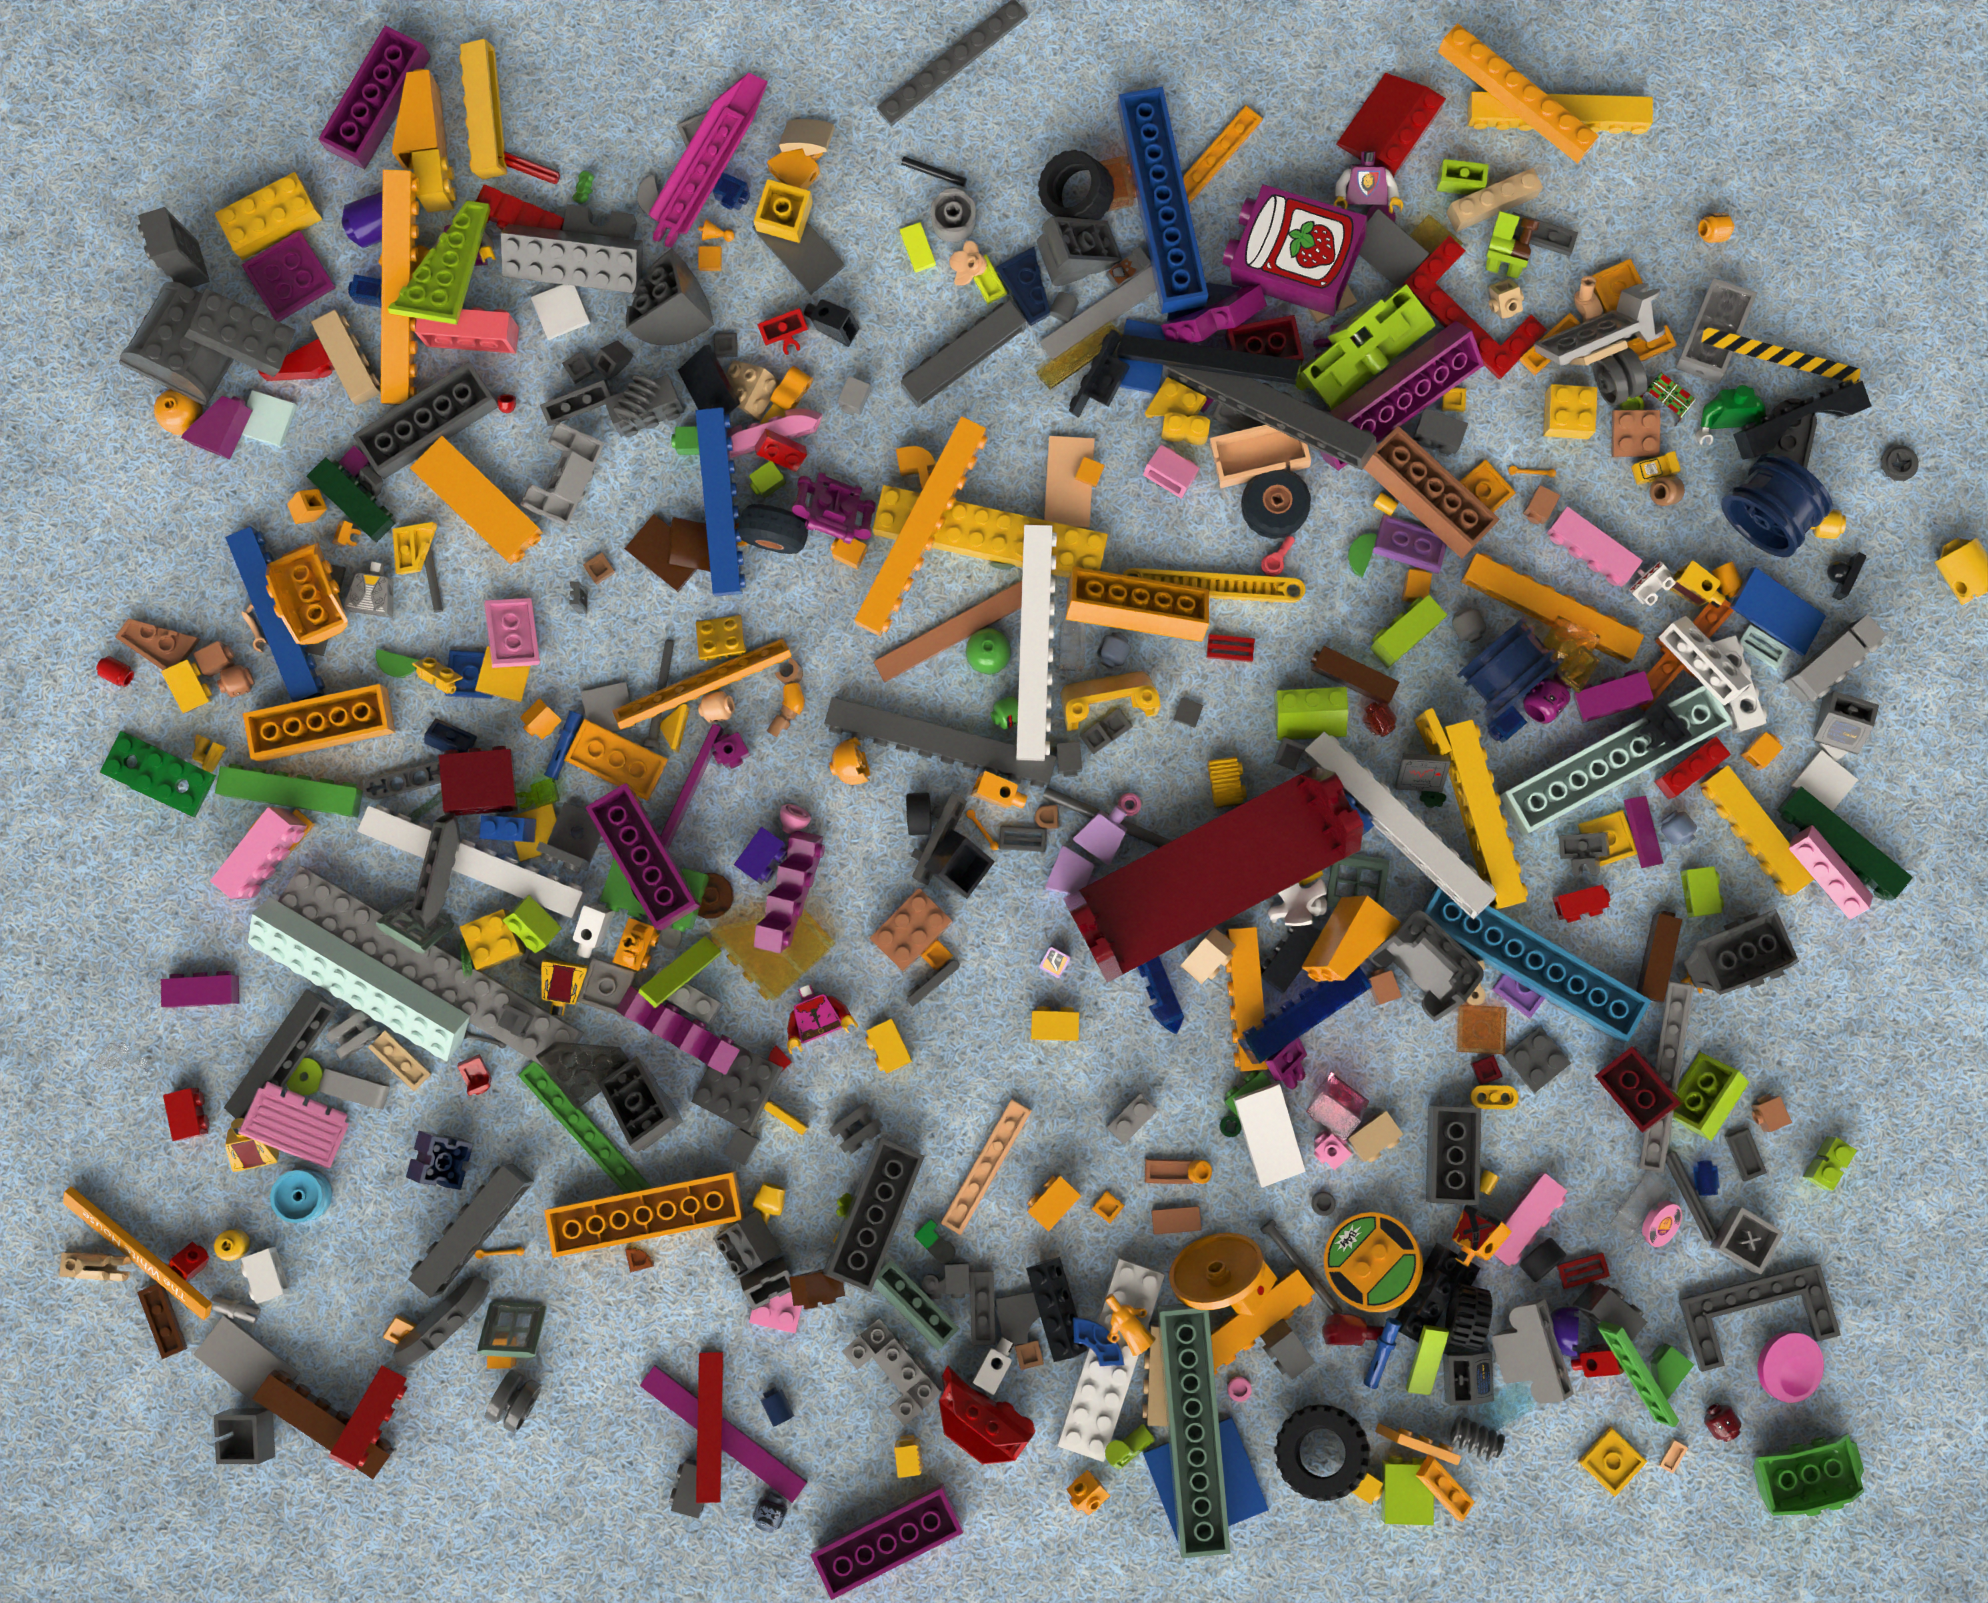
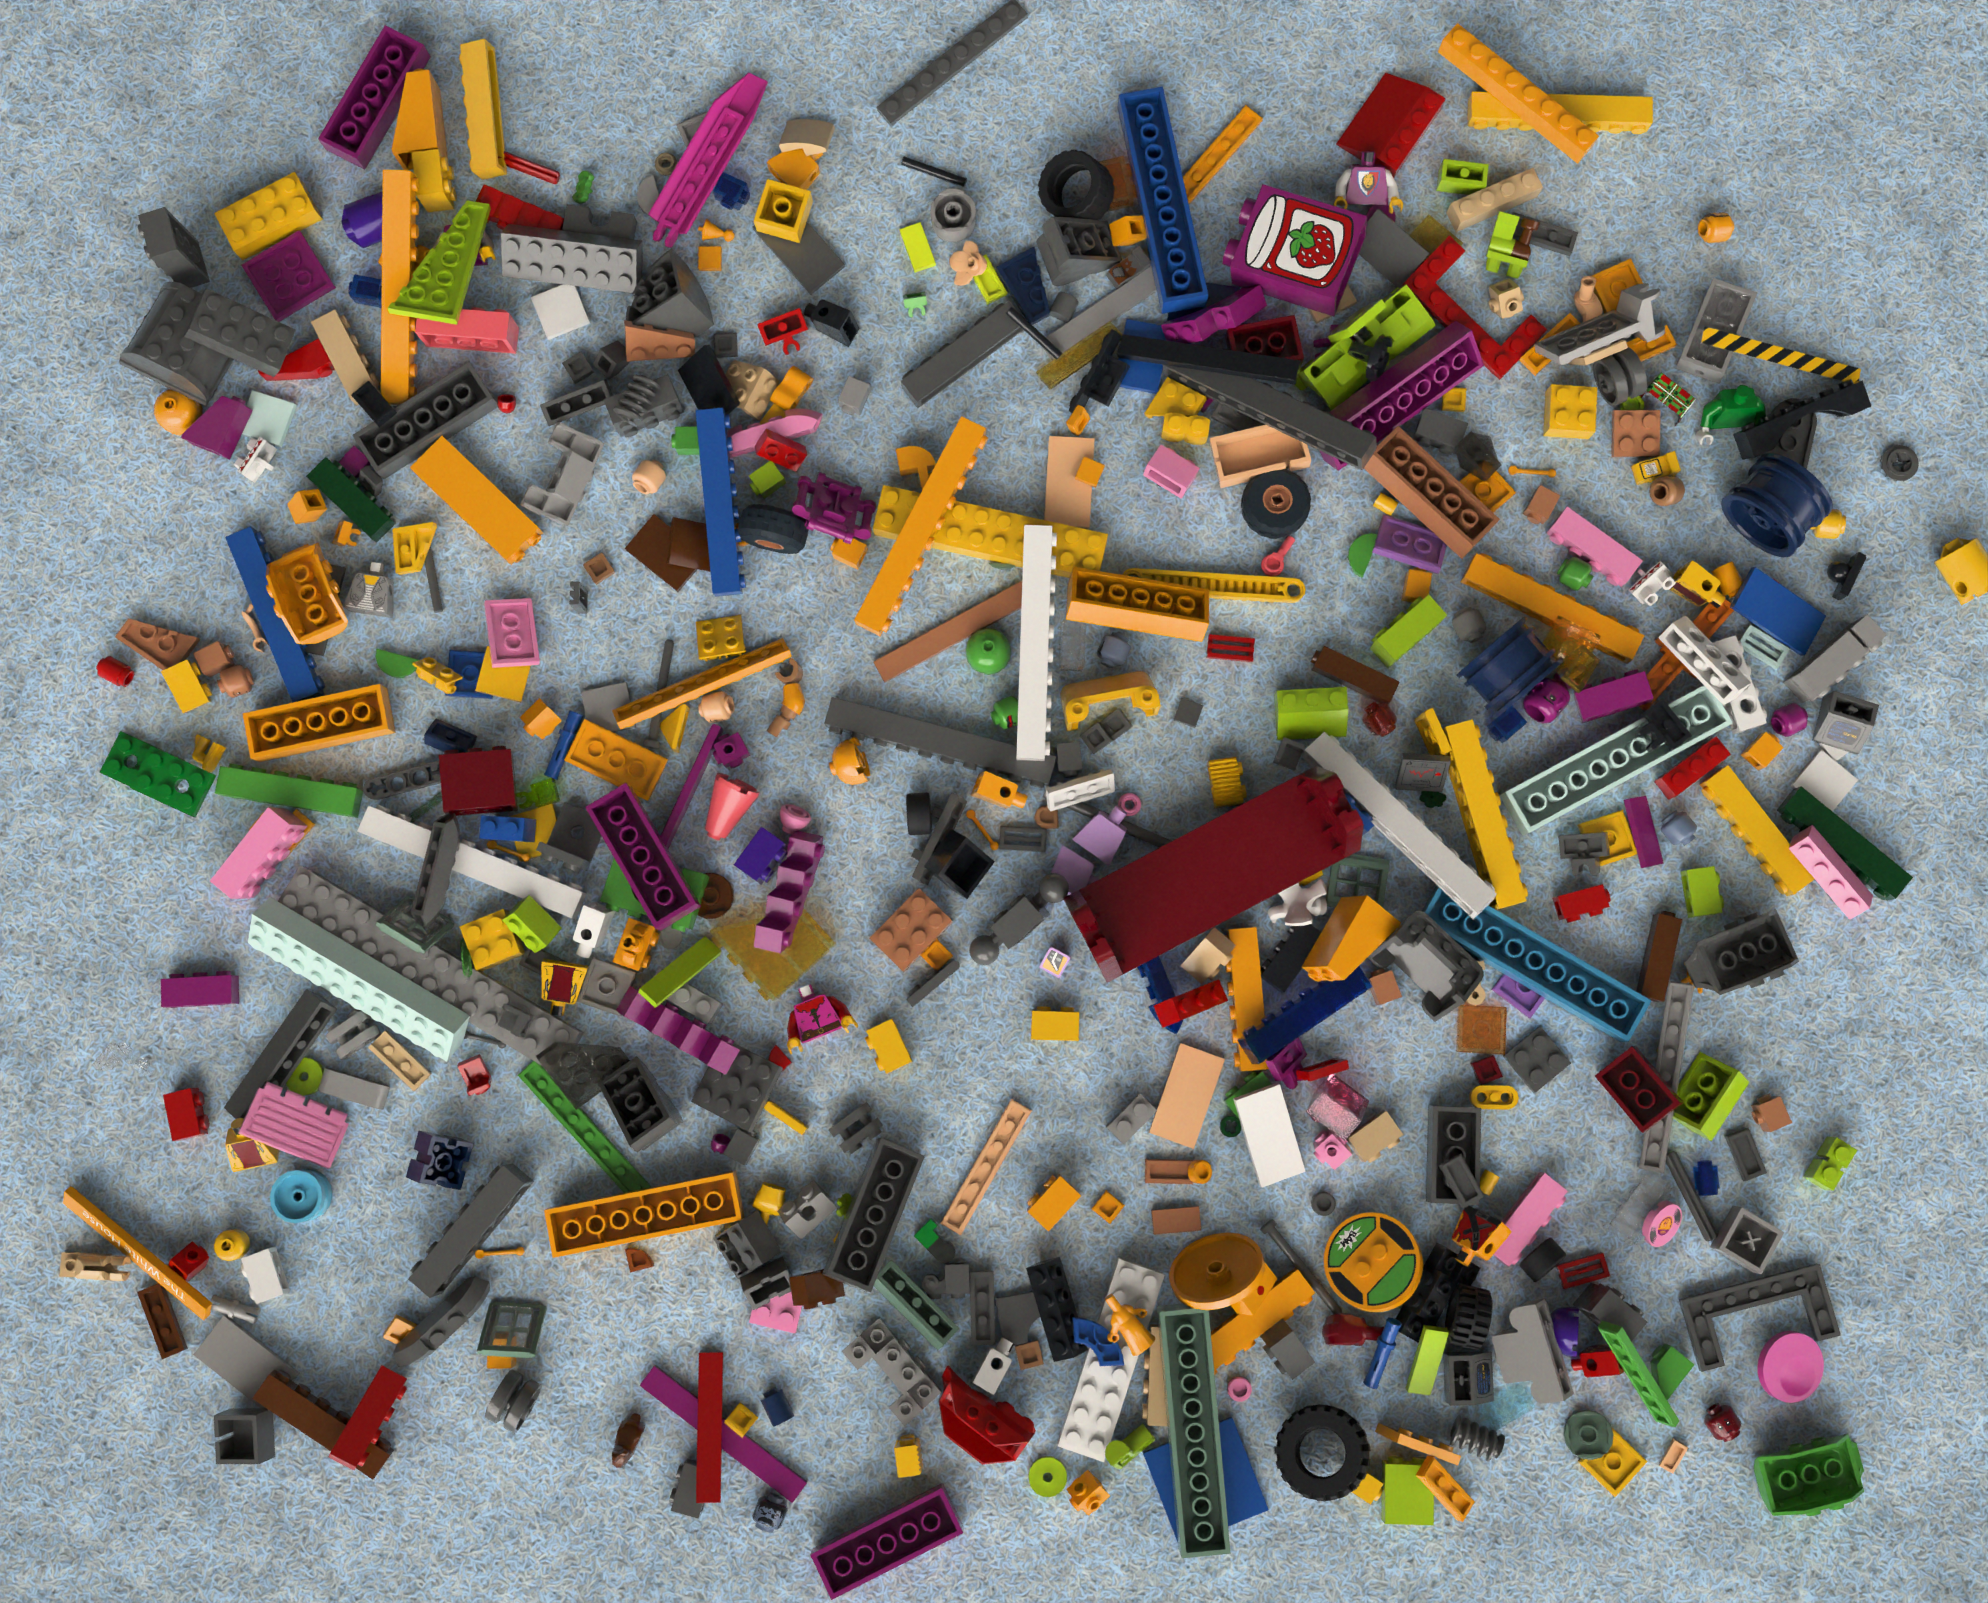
(257, 459): none -> white hips
(374, 404): none -> black tile
(493, 845): none -> light orange hinge
(627, 1440): none -> reddish brown animal
(648, 476): none -> light nougat head
(655, 344): none -> nougat wing
(661, 159): none -> dark tan plate
(719, 1143): none -> magenta hinge
(728, 805): none -> coral cone
(741, 1419): none -> yellow tile
(811, 1200): none -> light grey brick
(915, 300): none -> tile
(1023, 917): none -> dark grey brick
(1034, 333): none -> black bar
(1039, 1468): none -> lime piece
(1078, 420): none -> light orange tile
(1080, 789): none -> white plate
(1128, 230): none -> light orange brick
(1186, 1095): none -> light nougat tile
(1190, 1003): none -> red brick
(1322, 1069): none -> red tile
(1376, 356): none -> black tile
(1461, 1180): none -> dark grey tile
(1477, 455): none -> clear smoke slope
(1575, 573): none -> bright green head
(1588, 1434): none -> sand green tile
(1789, 719): none -> magenta head

